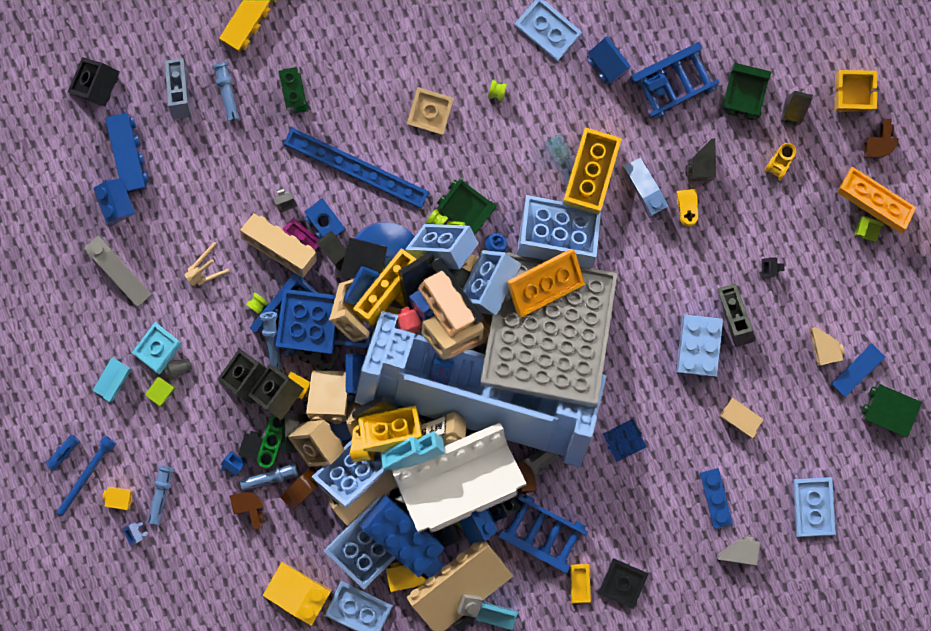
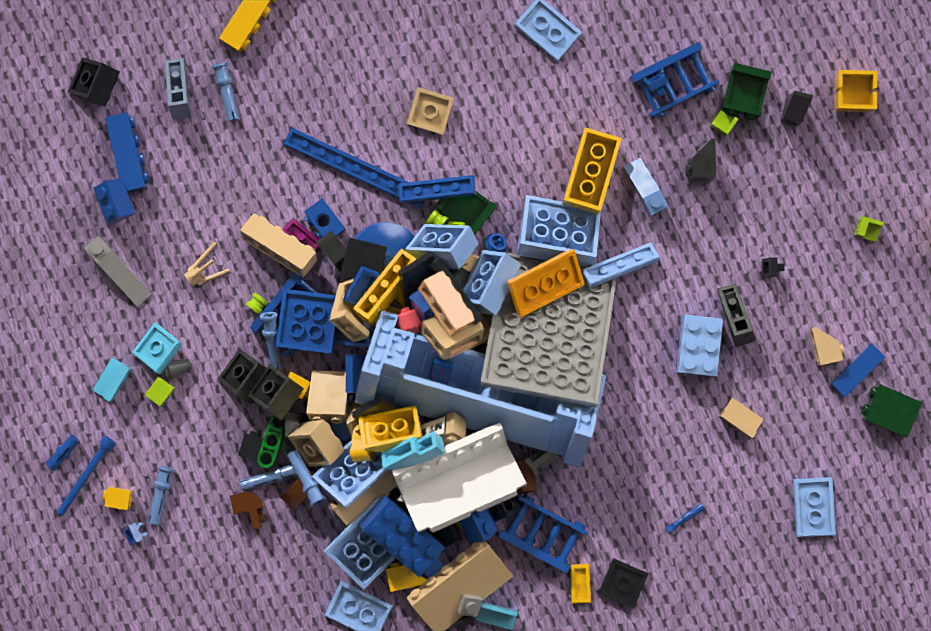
(233, 463): blue tile -> none
(285, 200): dark grey tile -> none
(293, 90): dark green panel -> none
(297, 593): yellow slope -> none
(310, 486): none -> medium blue pin
(316, 358): black brick -> none
(437, 189): none -> blue tile
(497, 91): lime wheel -> none
(558, 149): clear light blue brick -> none
(608, 61): blue slope -> none
(620, 265): none -> light blue tile
(624, 440): clear blue piece -> none
(686, 517): none -> blue piece
(687, 203): yellow piece -> none
(716, 498): blue plate -> none
(723, 123): none -> lime panel
(741, 551): light grey slope -> none
(780, 162): yellow piece -> none
(876, 200): light orange plate -> none
(880, 147): reddish brown brick -> none

